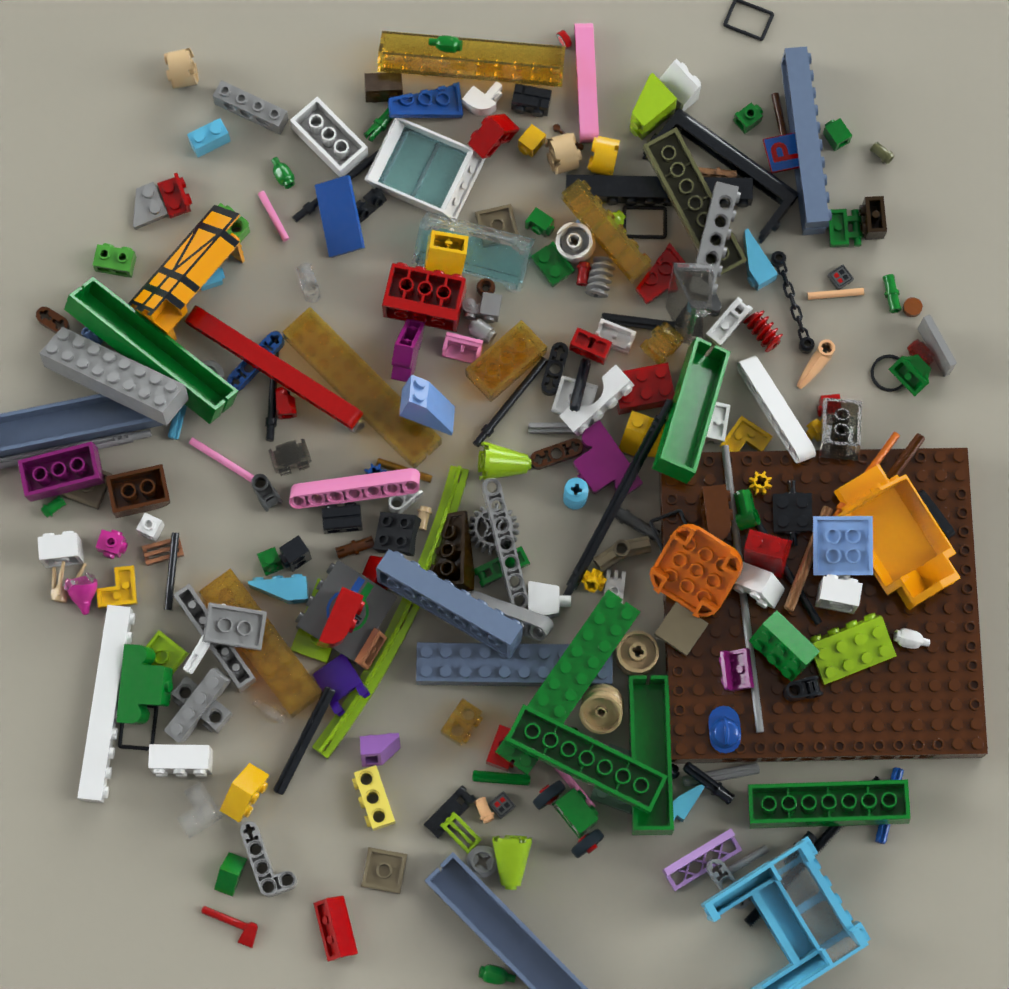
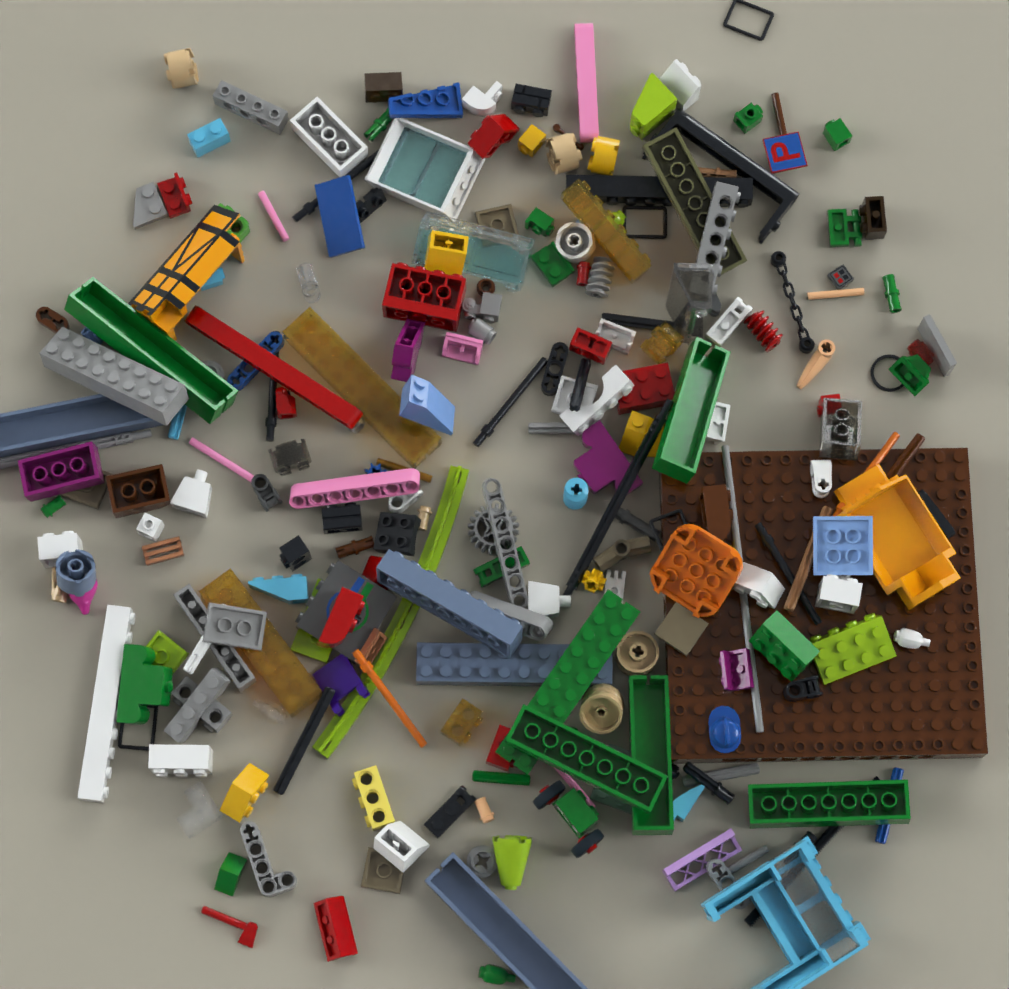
(76, 572): none -> sand blue brick
(105, 543): dark pink brick -> none
(114, 260): bright green brick -> none
(123, 593): yellow plate -> none
(171, 571): black bar -> none
(193, 495): none -> white torso
(270, 561): green brick -> none
(283, 173): green plant -> none
(367, 667): none -> orange bar
(378, 748): medium lavender slope -> none
(400, 845): none -> white slope
(447, 43): green plant -> none
(449, 820): lime tile -> none
(454, 554): dark brown wedge -> none
(477, 61): clear yellow piece -> none
(501, 462): lime cone -> none
(502, 805): dark grey tile -> none
(506, 360): clear yellow brick -> none
(564, 39): red tile -> none
(571, 453): reddish brown beam -> none
(658, 278): red wing -> none
(746, 432): yellow plate -> none
(746, 513): green piece -> none
(758, 267): medium azure slope -> none
(762, 478): yellow gear -> none
(767, 551): red slope -> none
(776, 409): white beam -> none
(792, 513): black plate -> none
(802, 121): sand blue piece -> none
(814, 430): yellow gear -> none
(821, 474): none -> white piece
(882, 152): olive pin -> none
(912, 307): dark orange tile -> none

